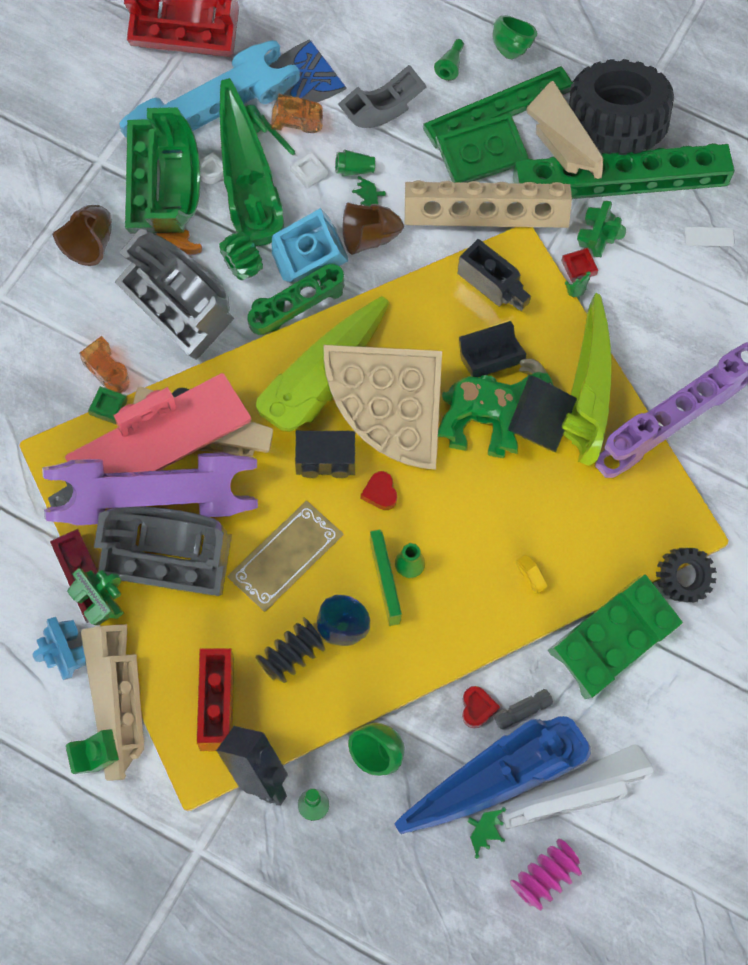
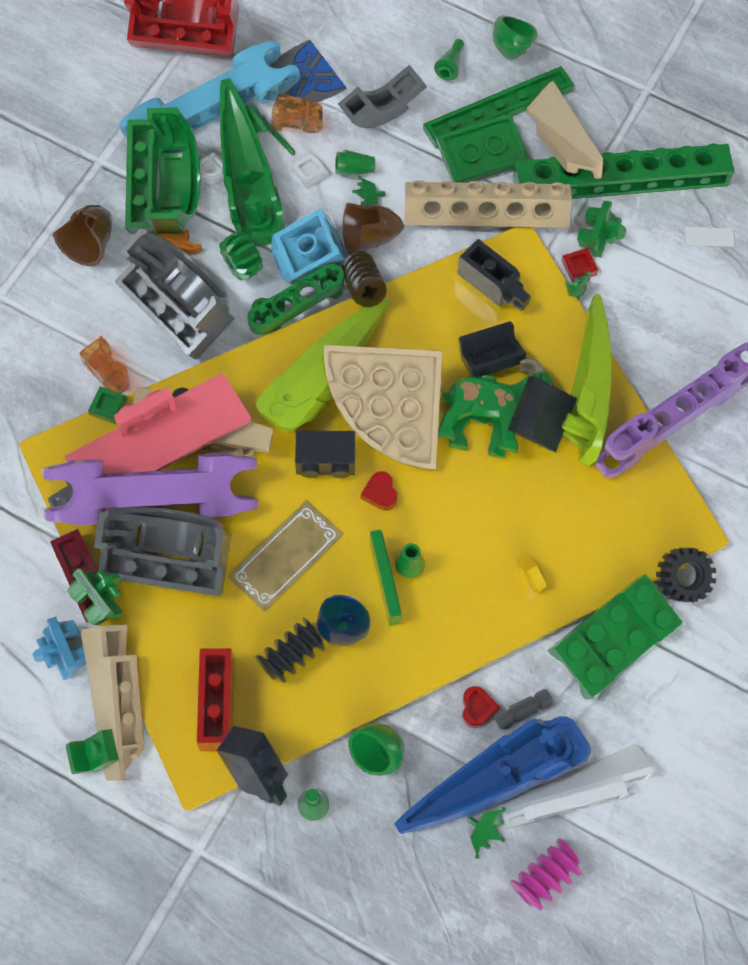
(363, 279): none -> dark brown piece
(622, 105): black tyre -> none

